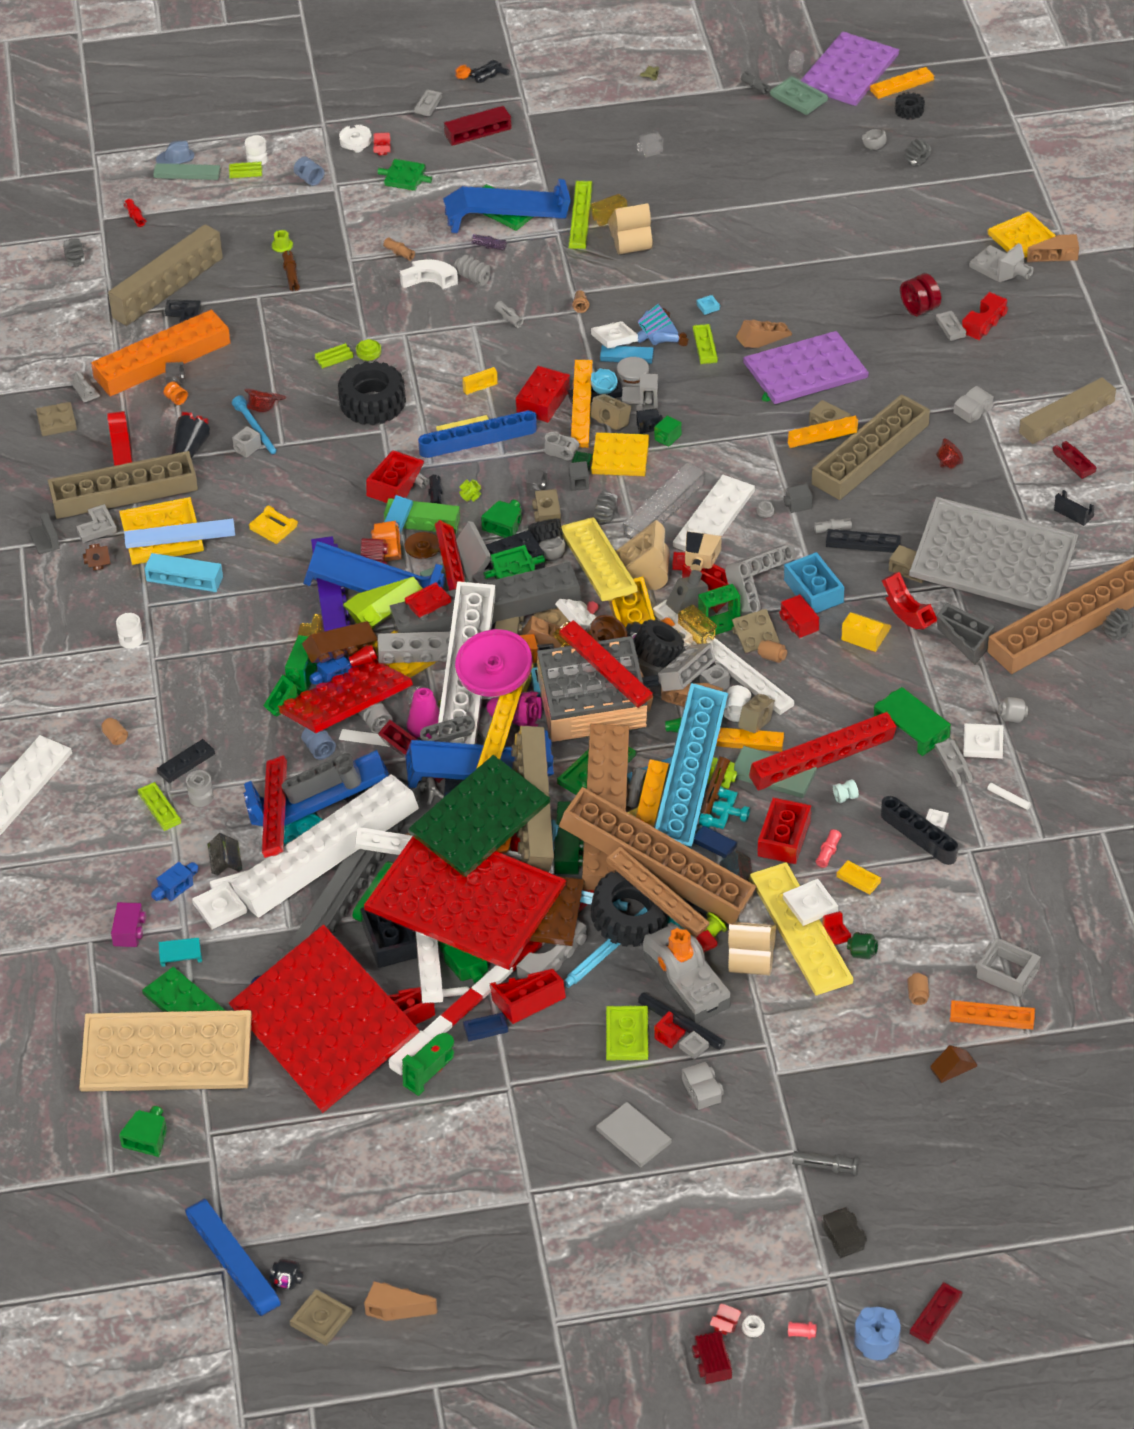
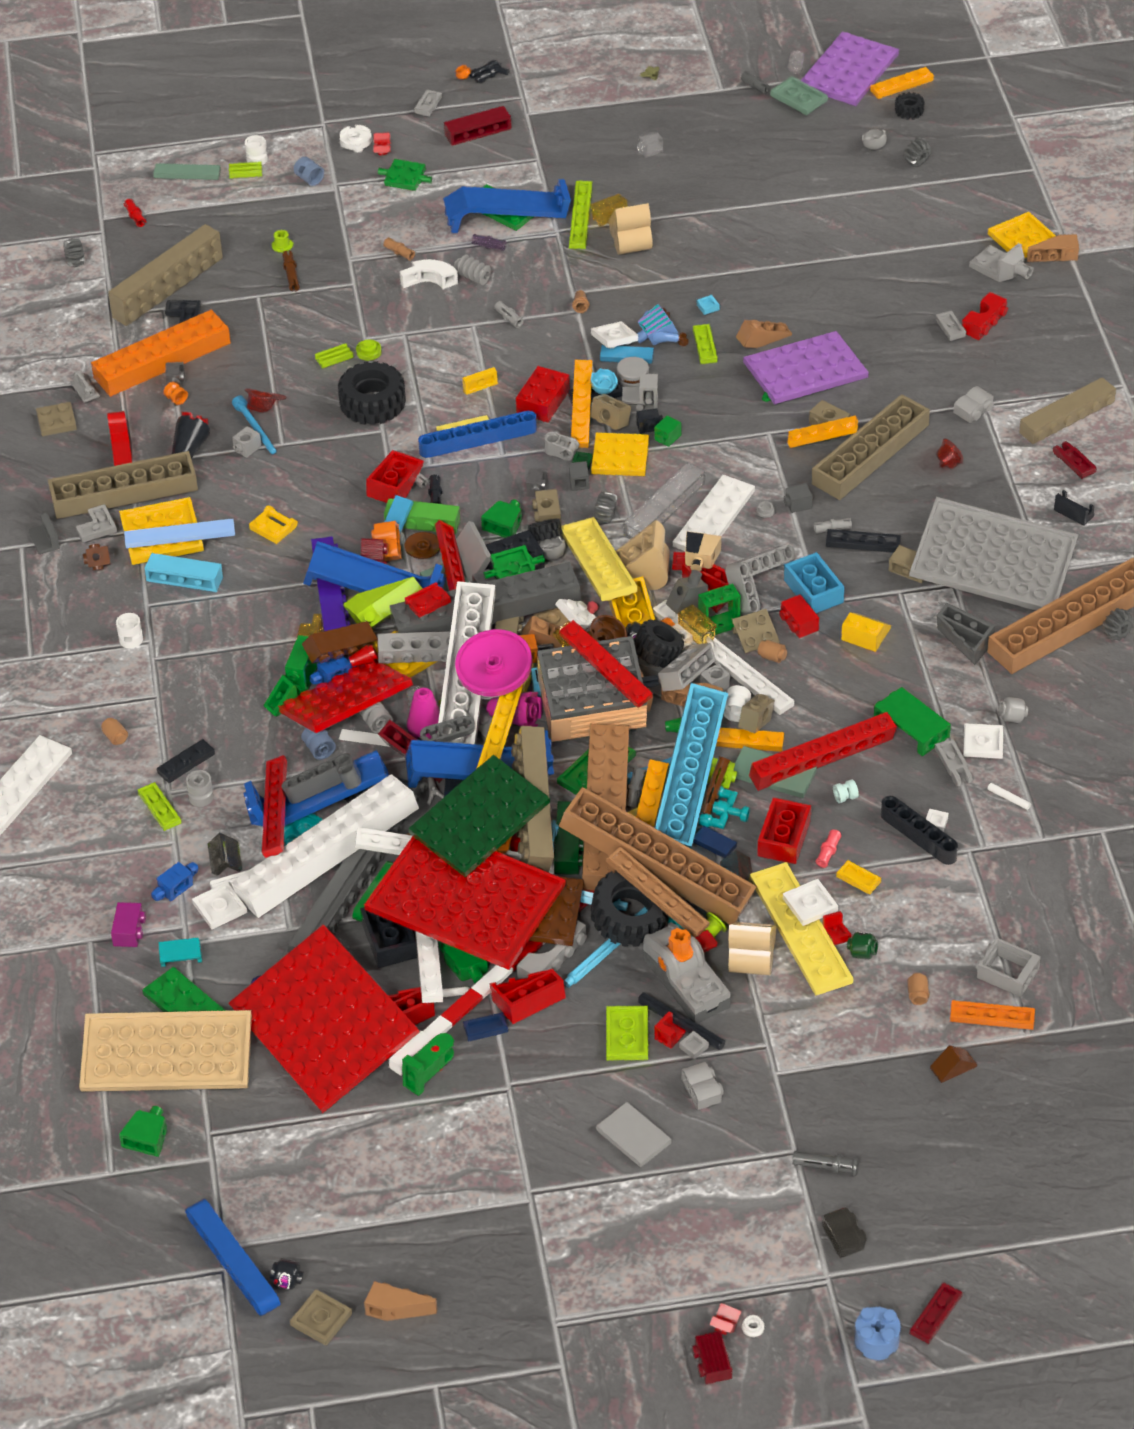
(176, 153): sand blue piece -> none
(470, 490): lime gear -> none
(802, 1330): coral pin -> none
(905, 606): red arch -> none
(920, 294): dark red wheel -> none

